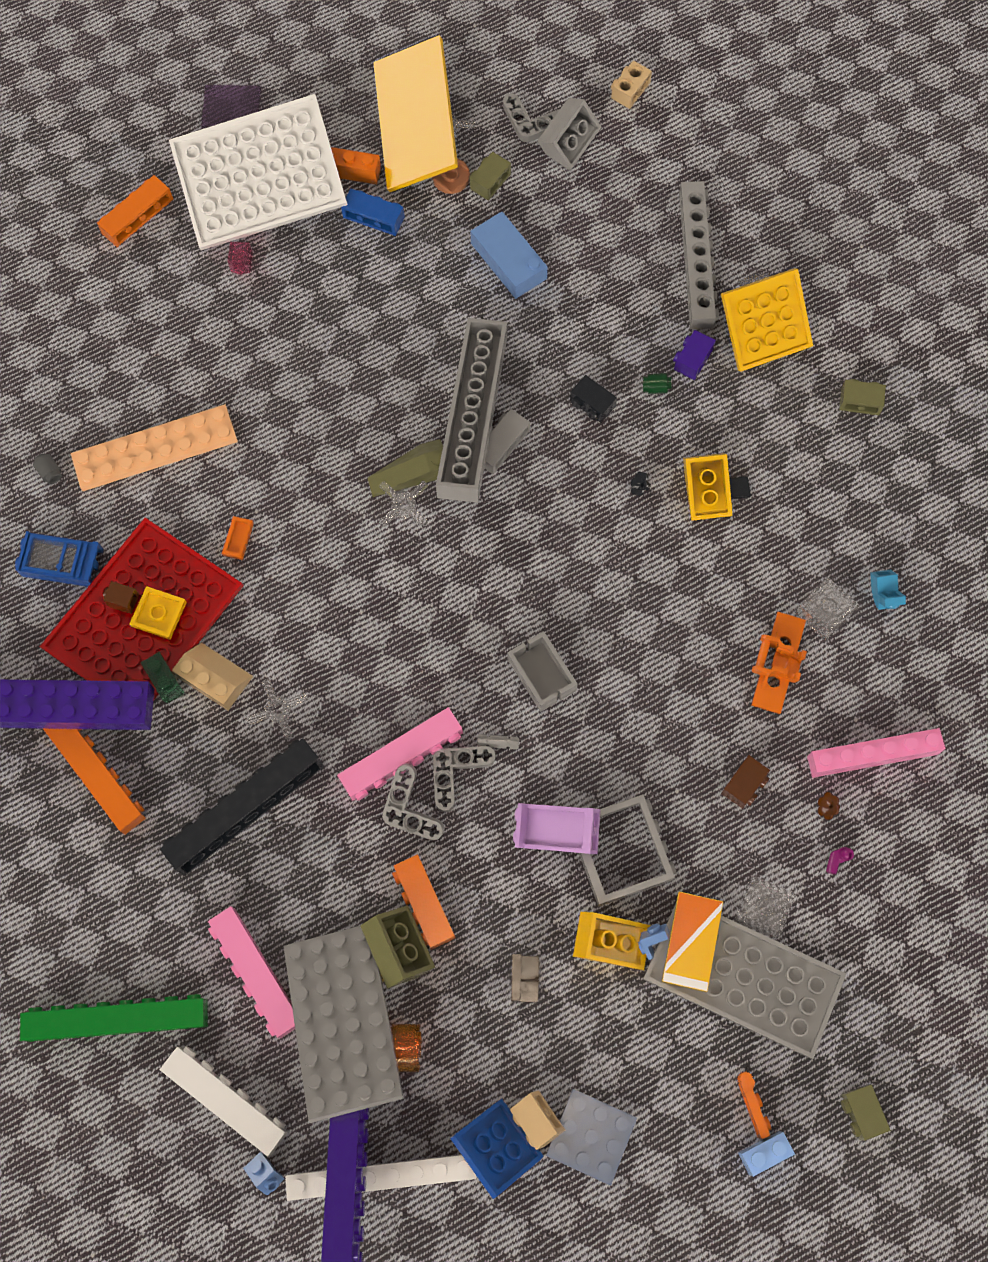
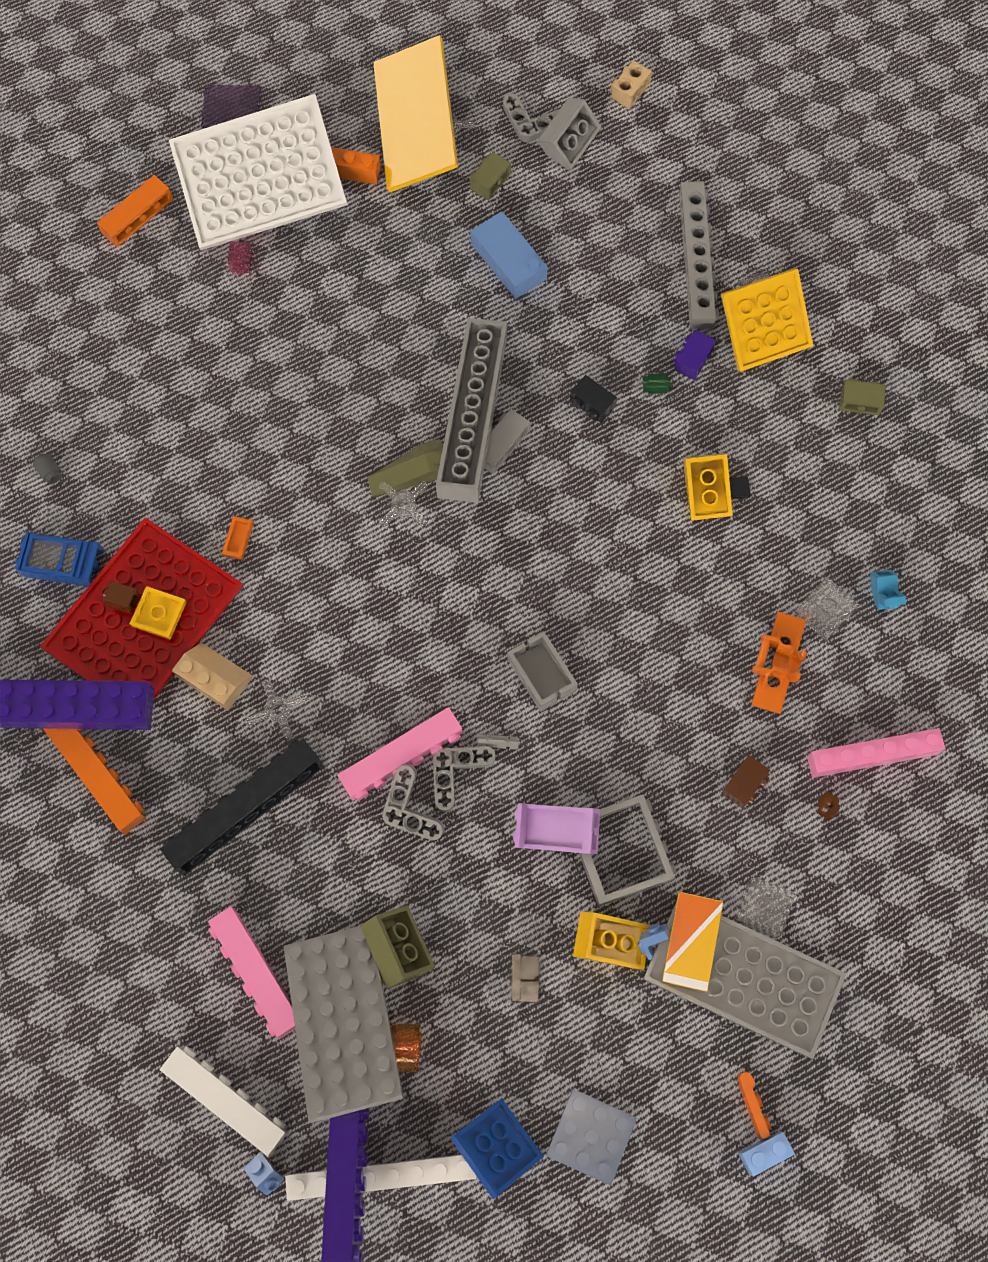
(114, 1019): green brick -> none
(153, 447): light nougat plate -> none
(162, 678): clear green brick -> none
(373, 212): blue brick -> none
(423, 901): orange brick -> none
(453, 180): nougat tile -> none
(537, 1120): tan brick -> none
(640, 484): black plant -> none
(838, 856): magenta arm -> none
(864, 1112): olive brick -> none

